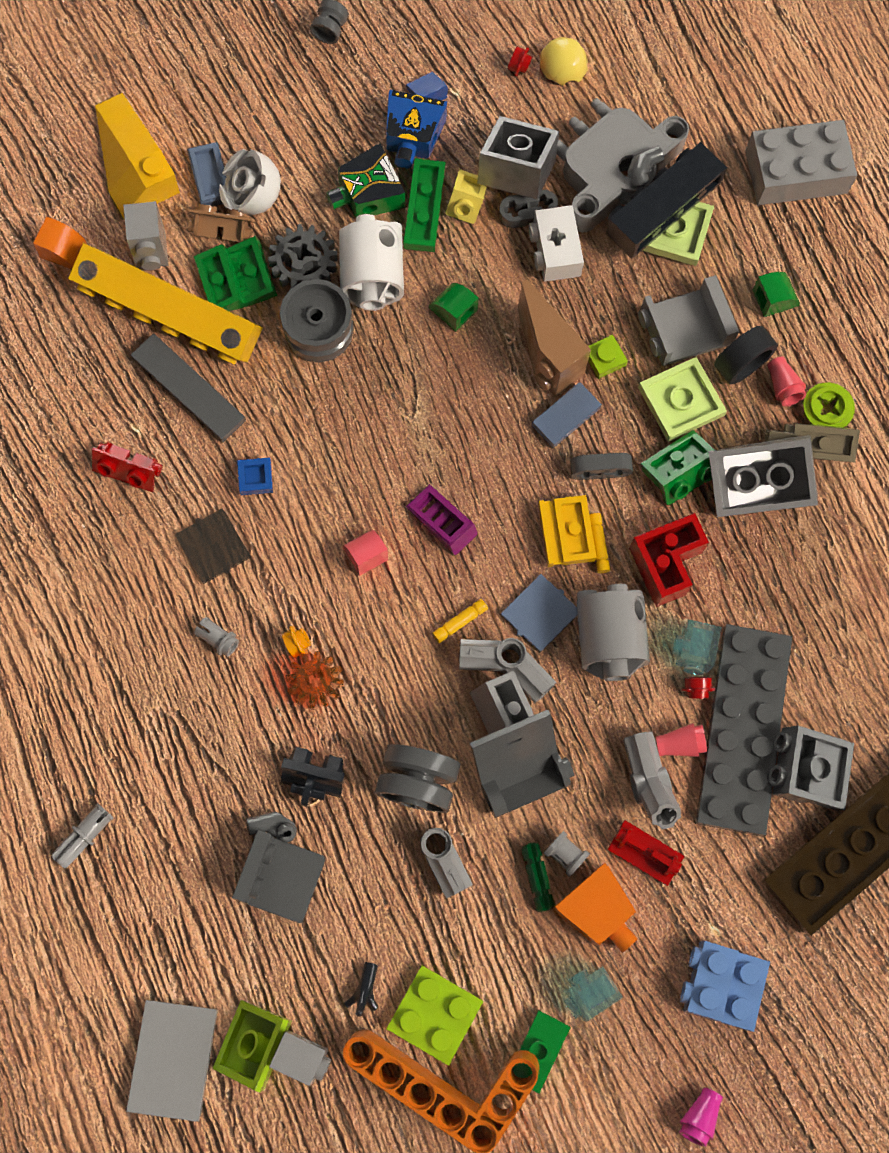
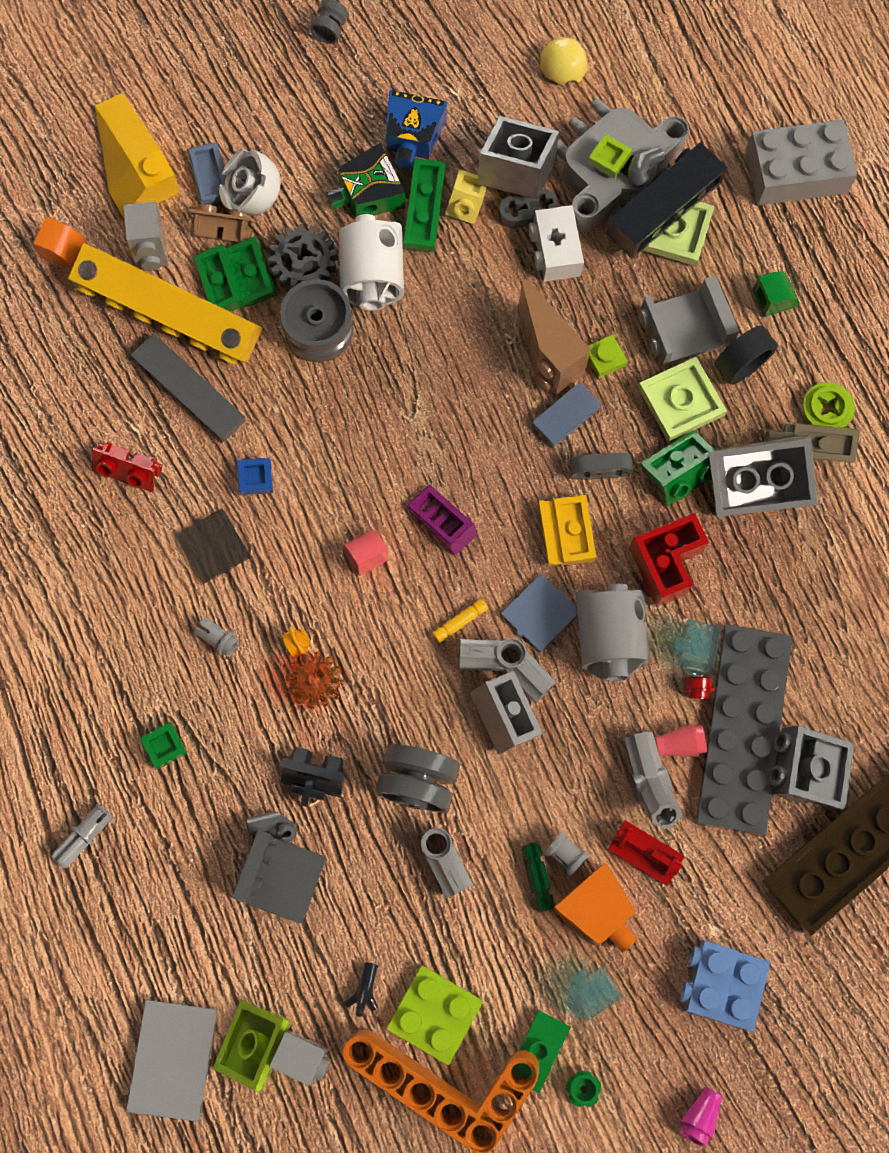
(163, 745): none -> green plate
(428, 86): blue slope -> none
(455, 305): green brick -> none
(520, 61): red plate -> none
(520, 764): dark grey door -> none
(593, 1085): none -> green plate
(600, 544): yellow wheel -> none
(609, 156): none -> lime plate
(787, 385): coral cone -> none

